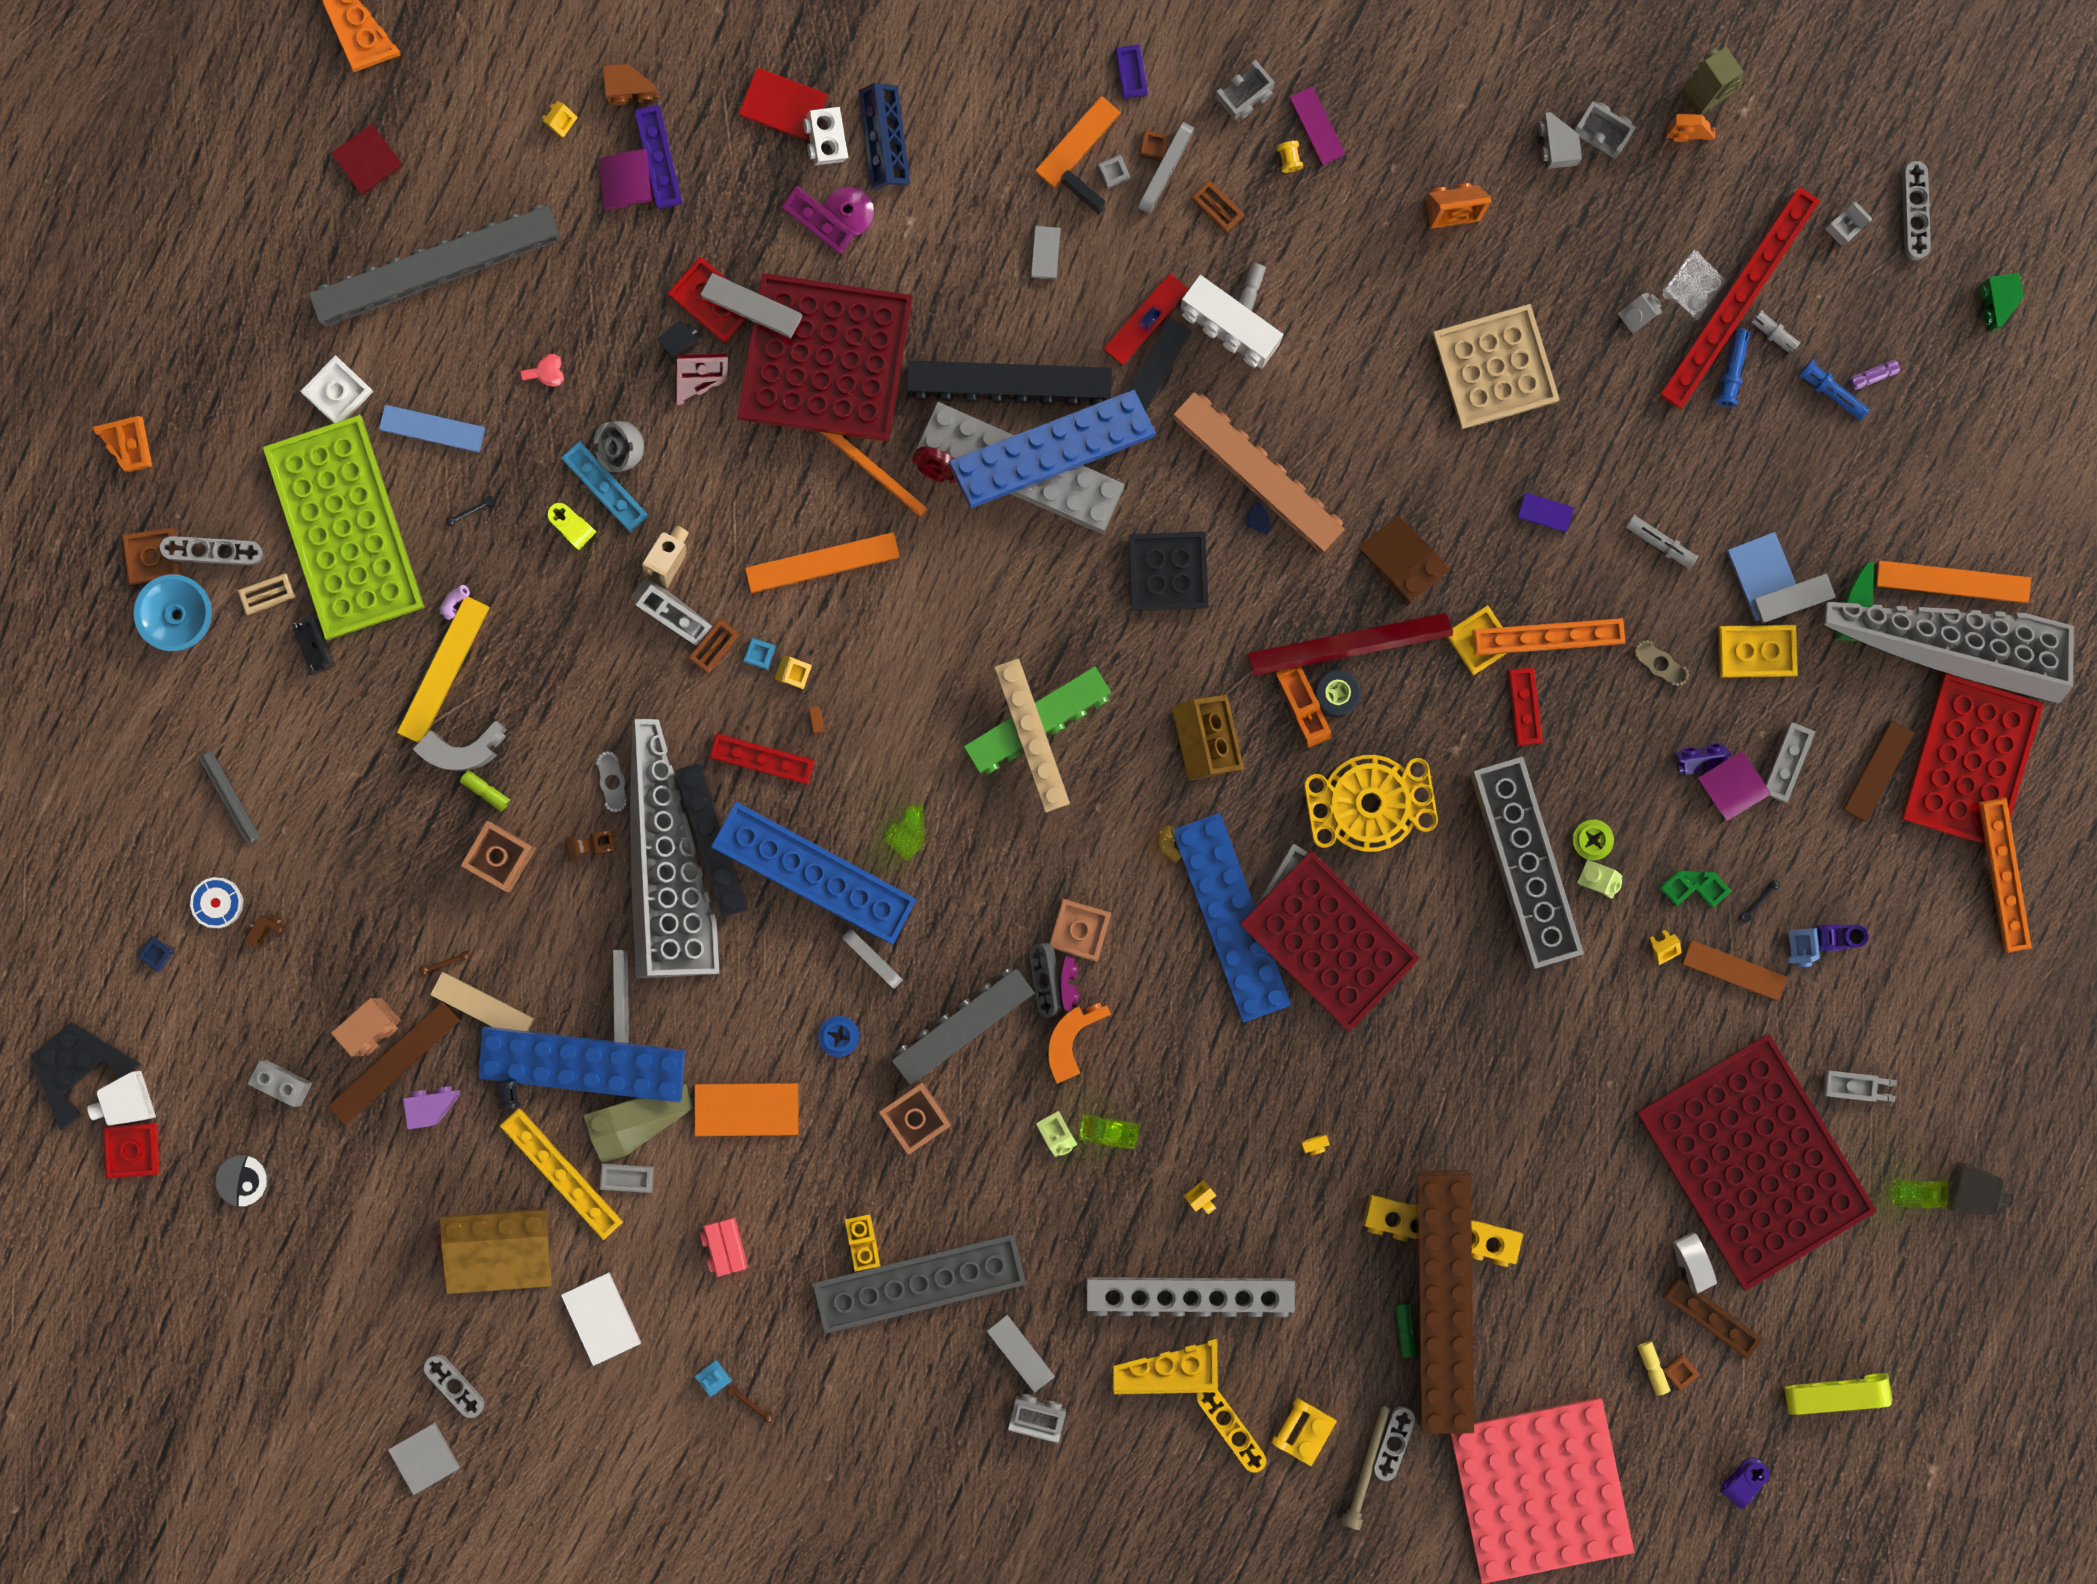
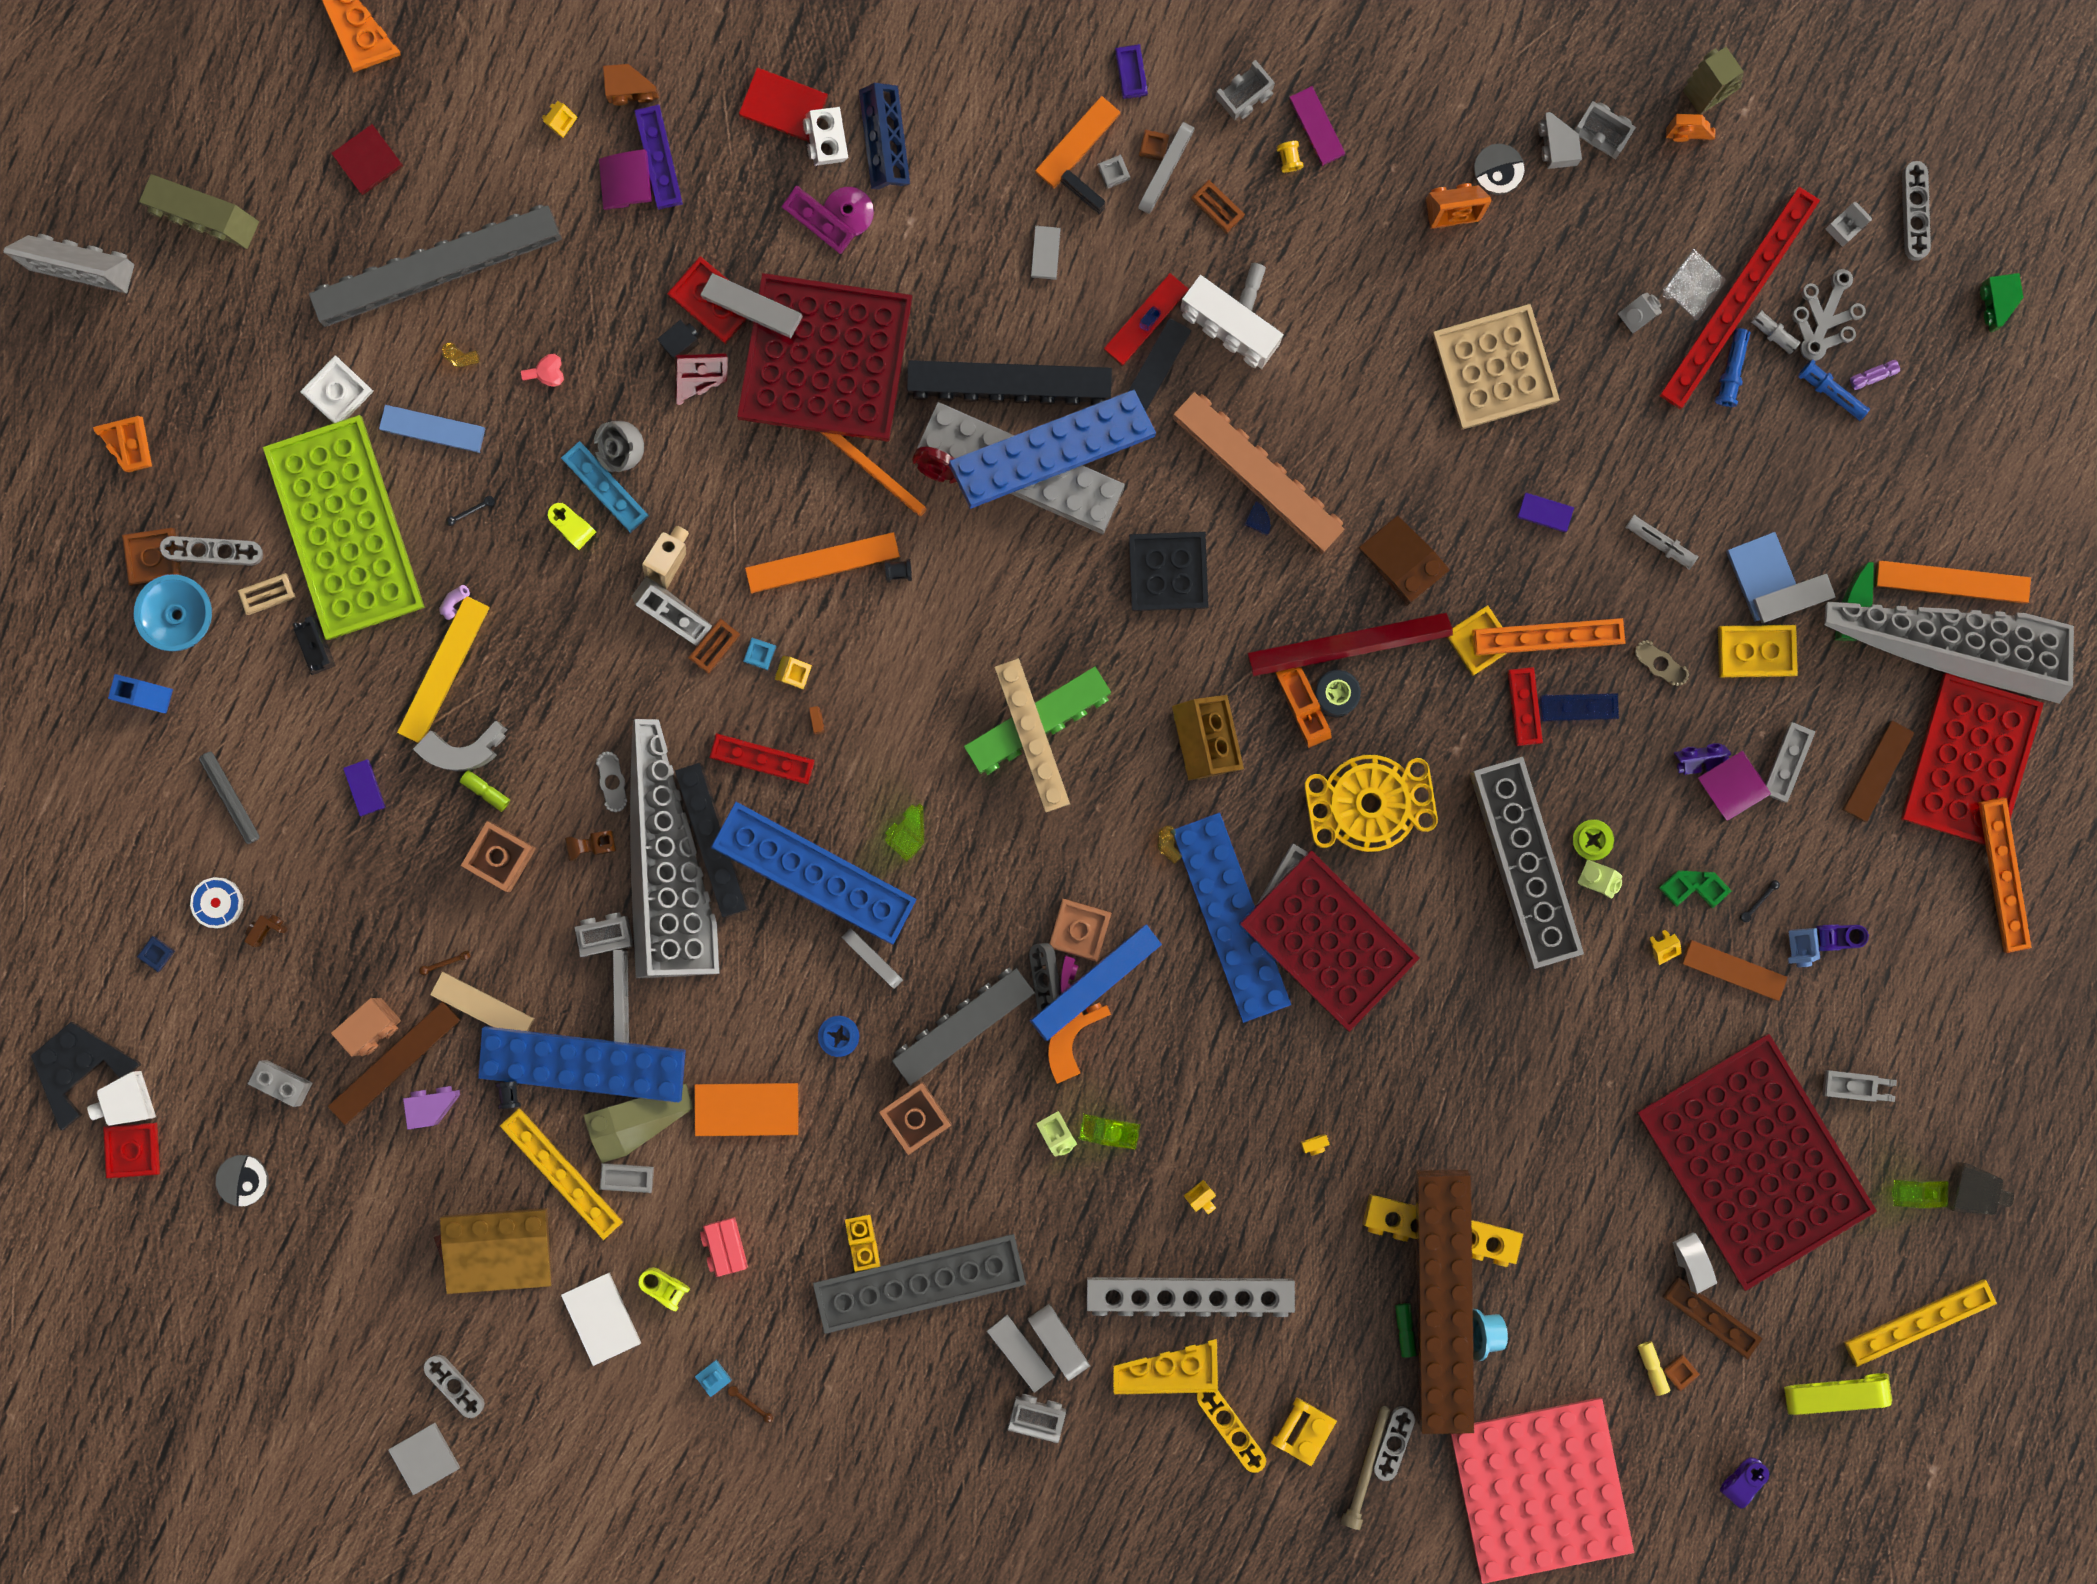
(72, 262): none -> light grey slope
(140, 693): none -> blue slope
(198, 211): none -> olive wedge
(364, 787): none -> dark purple tile
(457, 357): none -> clear yellow arm
(604, 935): none -> light grey window
(664, 1289): none -> neon yellow piece
(898, 570): none -> black bush
(1058, 1342): none -> light grey beam
(1095, 982): none -> blue tile
(1488, 1334): none -> medium azure piece
(1498, 169): none -> tile
(1579, 707): none -> clear blue tile
(1825, 318): none -> light grey plant
(1920, 1323): none -> yellow tile

